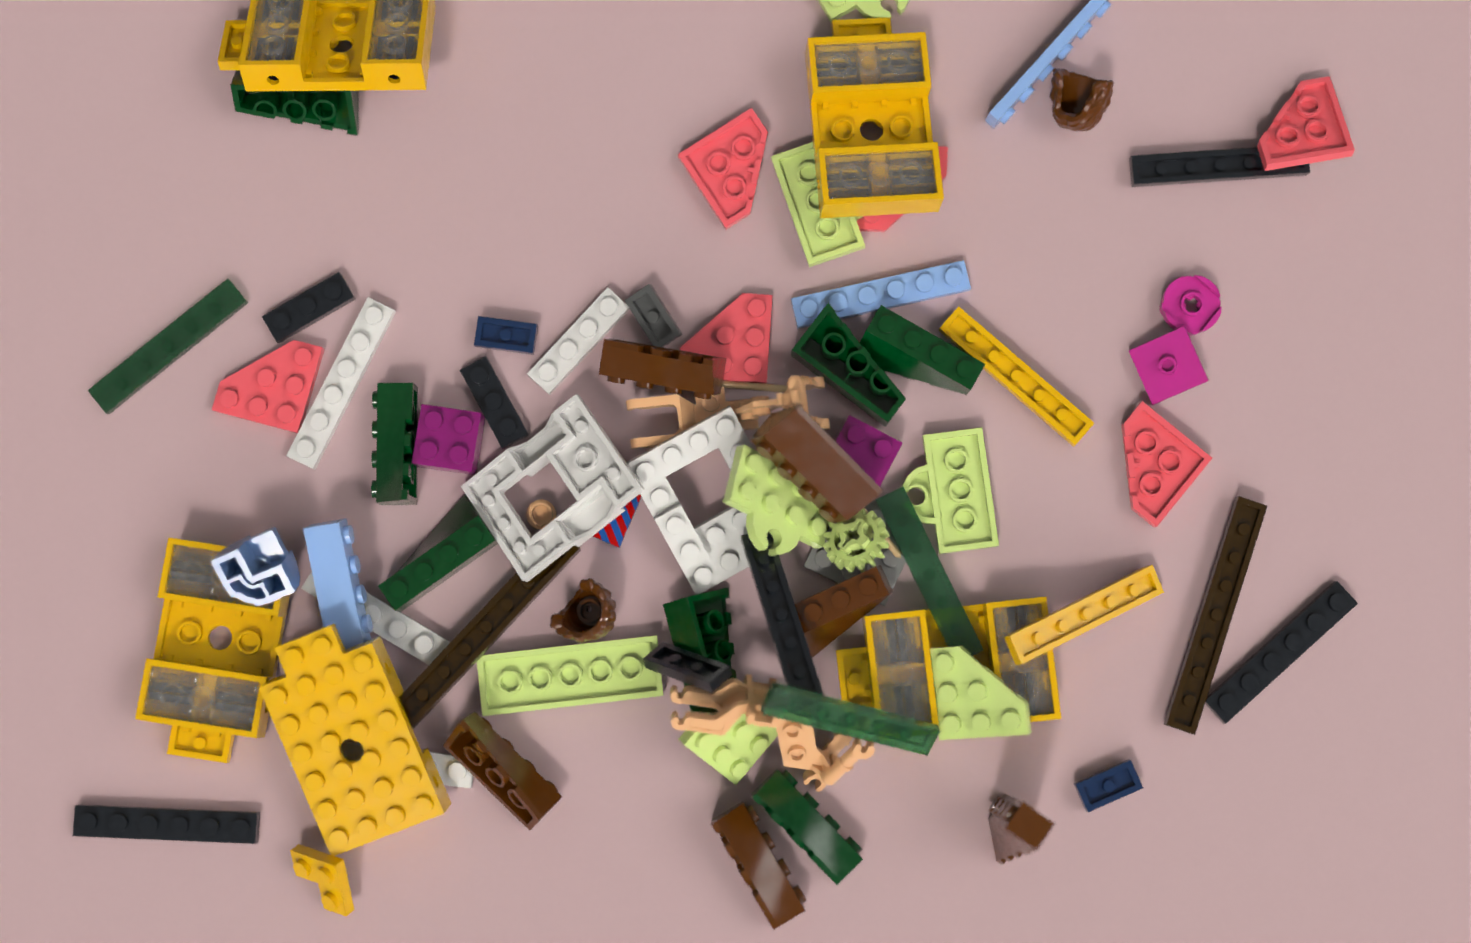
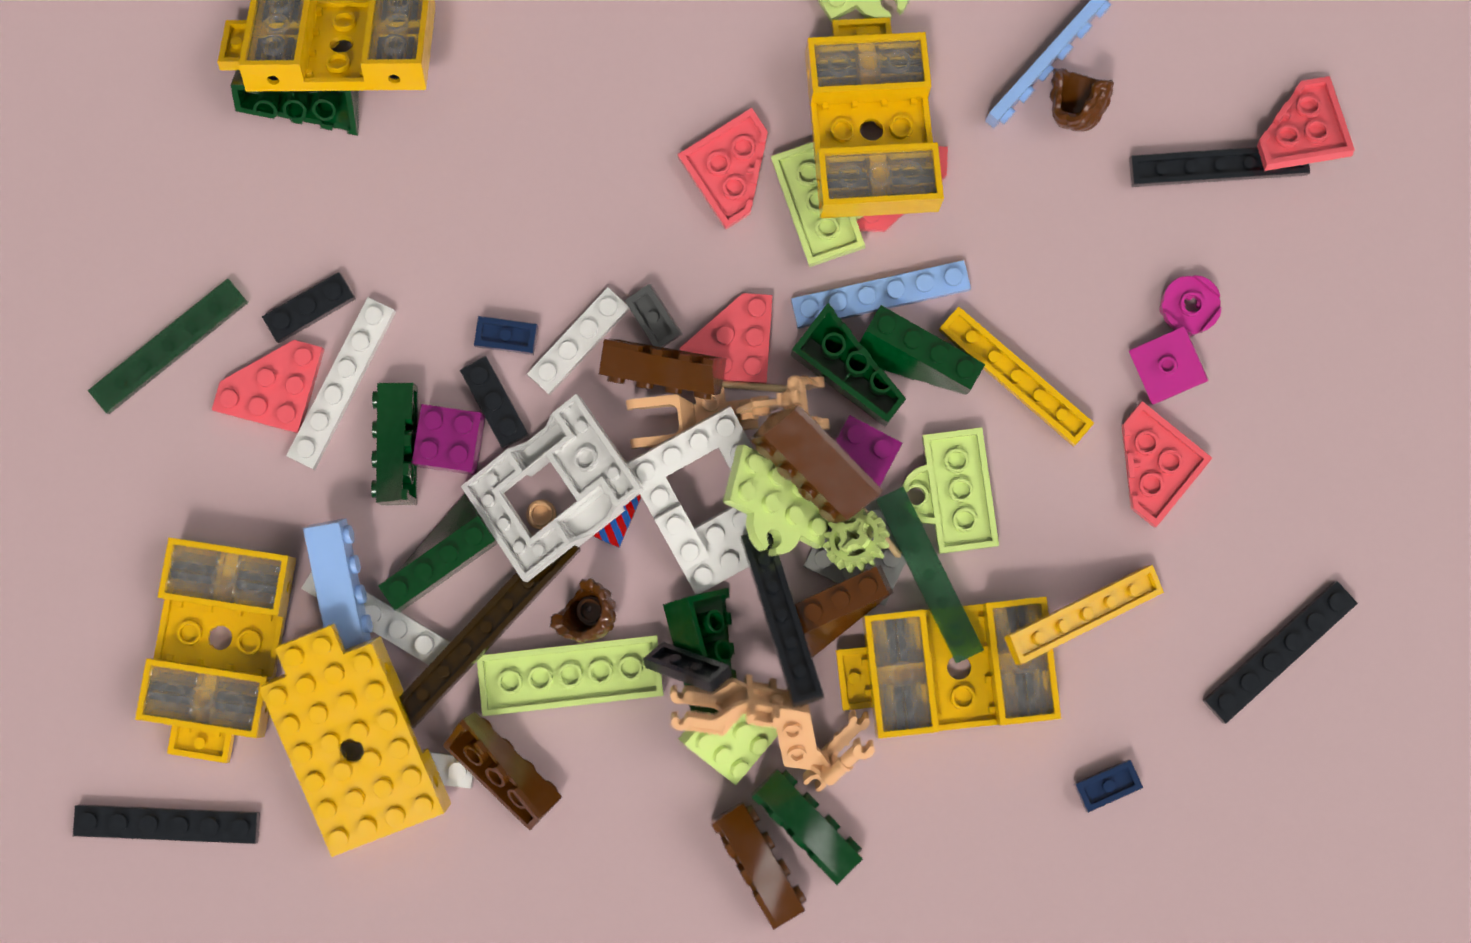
(257, 568): medium blue brick -> none
(328, 873): yellow plate -> none
(849, 719): clear green tile -> none
(974, 699): yellowish green plate -> none
(1016, 828): reddish brown wedge -> none
(1215, 615): dark brown plate -> none

